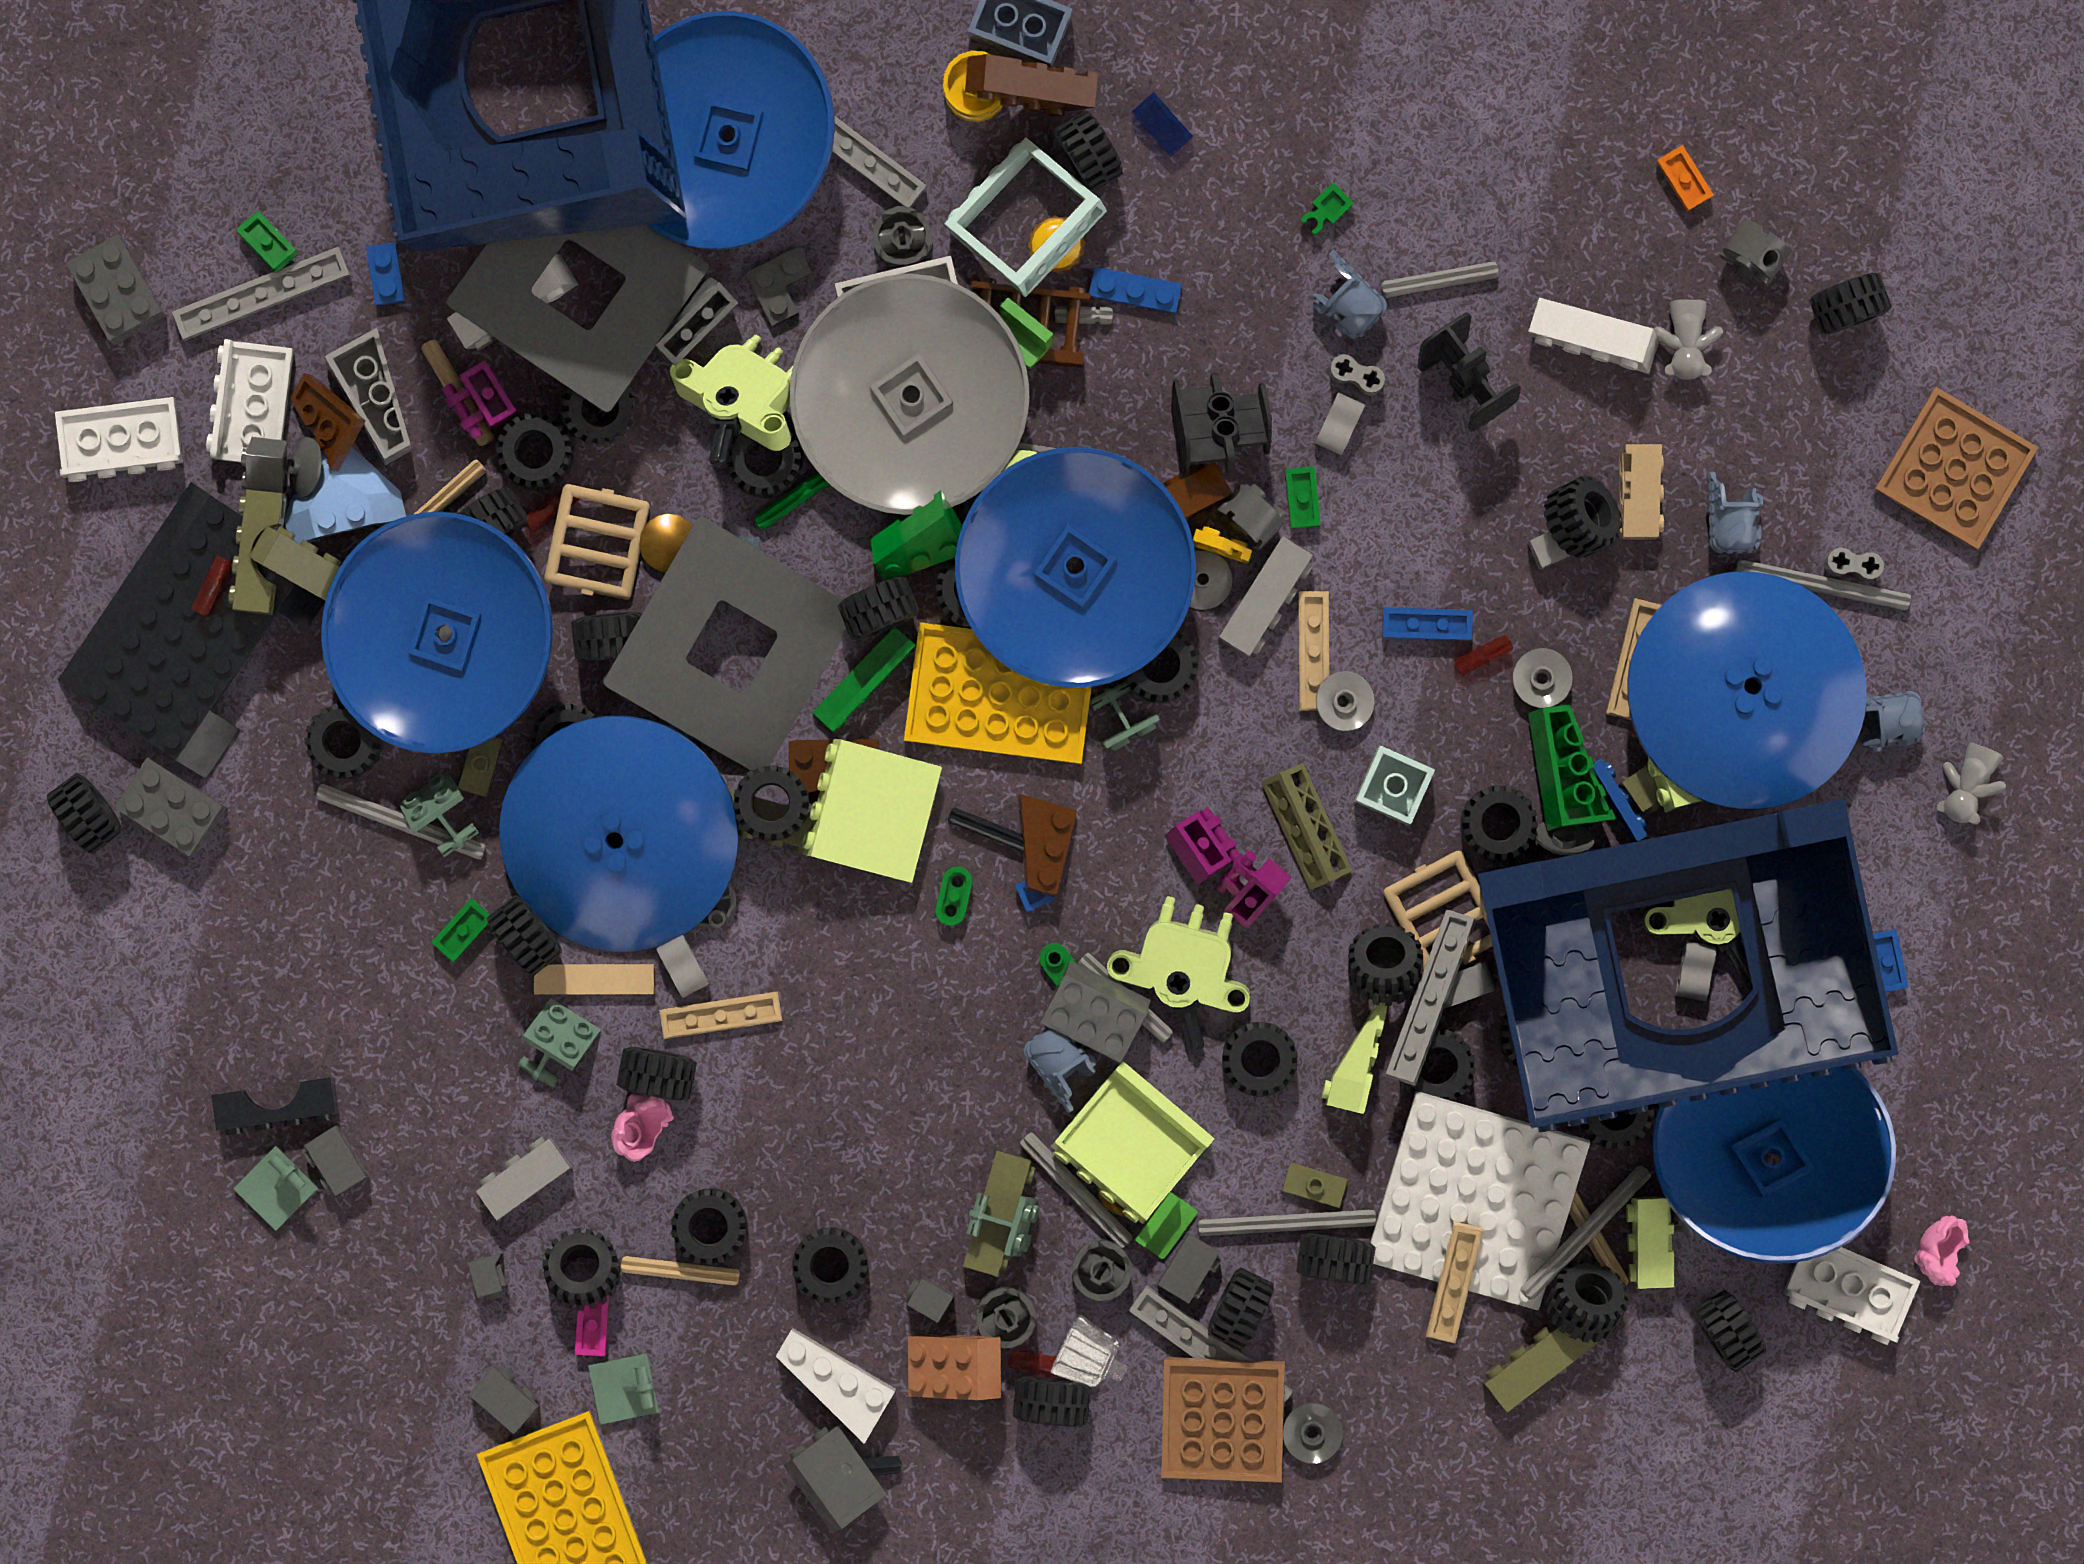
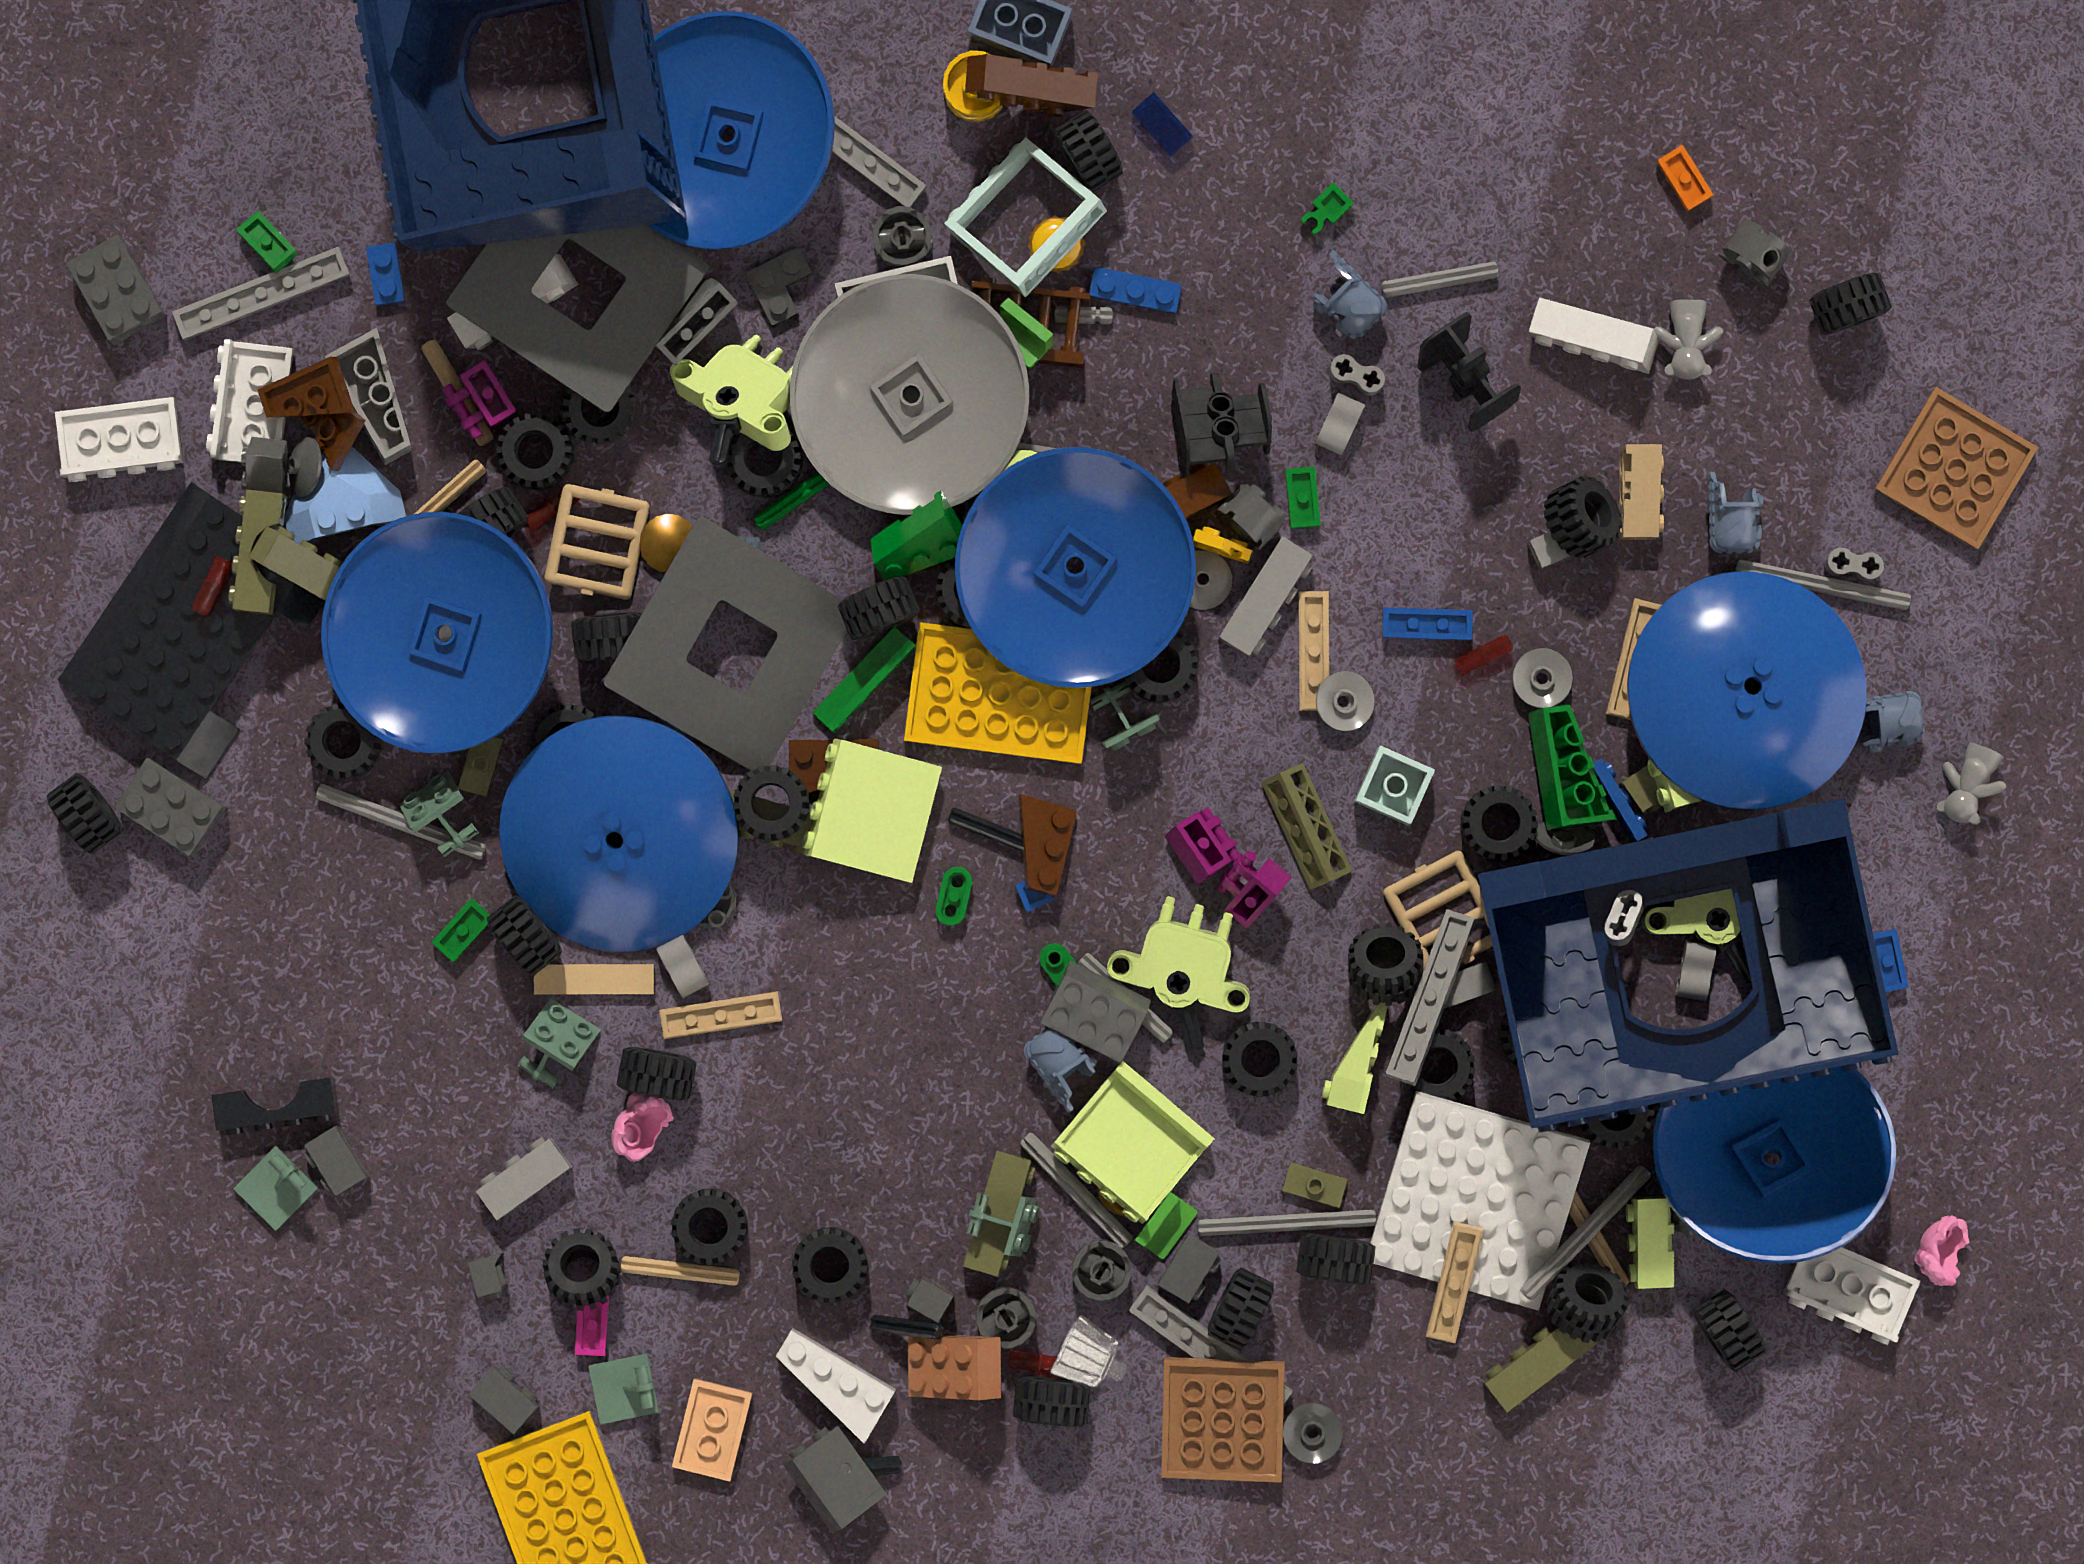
(308, 392): none -> reddish brown wing
(712, 1429): none -> light nougat plate
(906, 1327): none -> black axle
(1629, 920): none -> light grey beam

